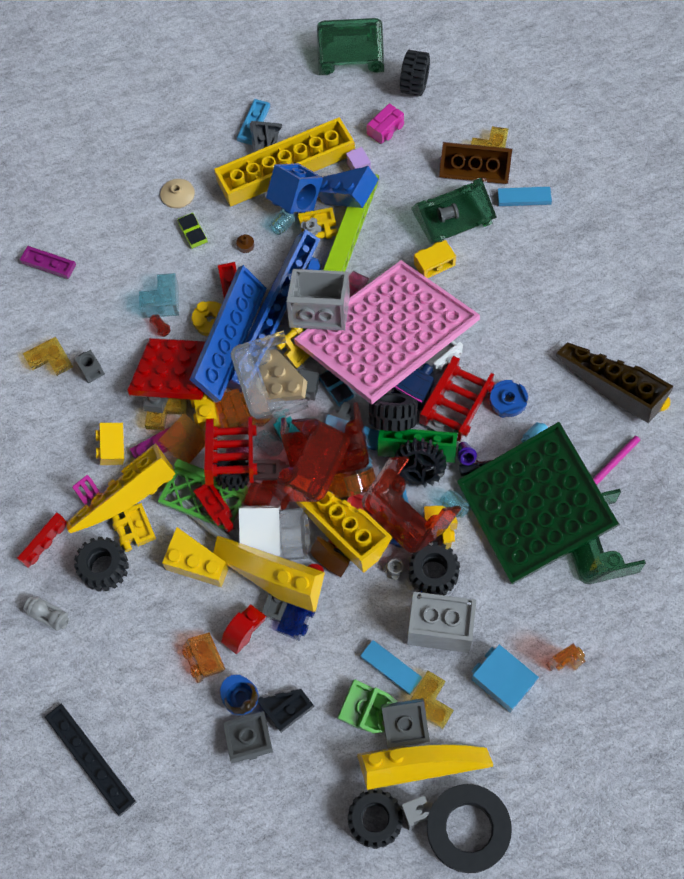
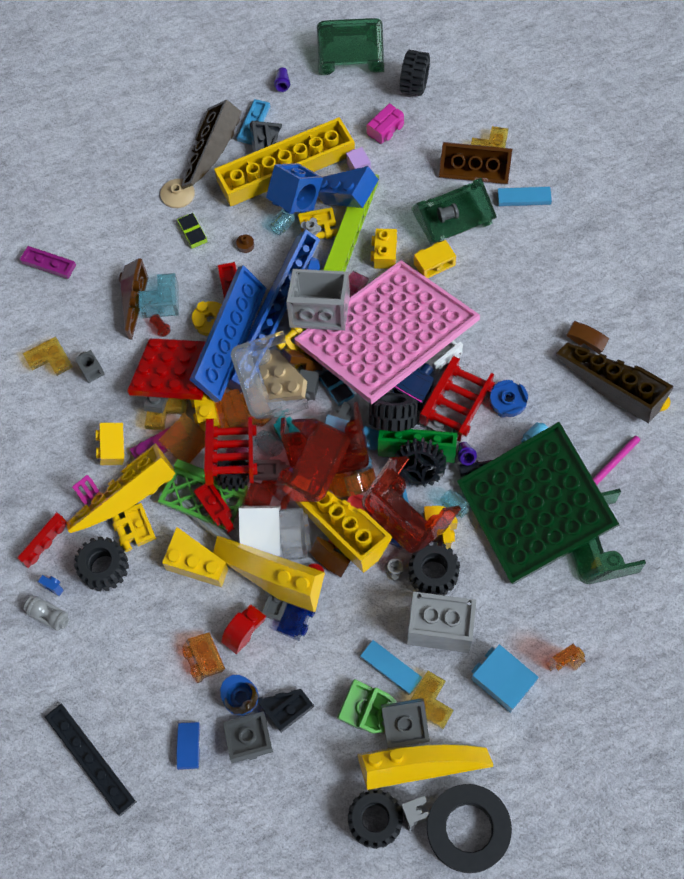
(51, 584): none -> blue plate
(132, 280): none -> reddish brown wedge
(188, 745): none -> blue slope
(211, 139): none -> wedge
(282, 80): none -> dark purple cone
(297, 357): none -> reddish brown slope
(385, 248): none -> yellow brick
(587, 335): none -> reddish brown slope

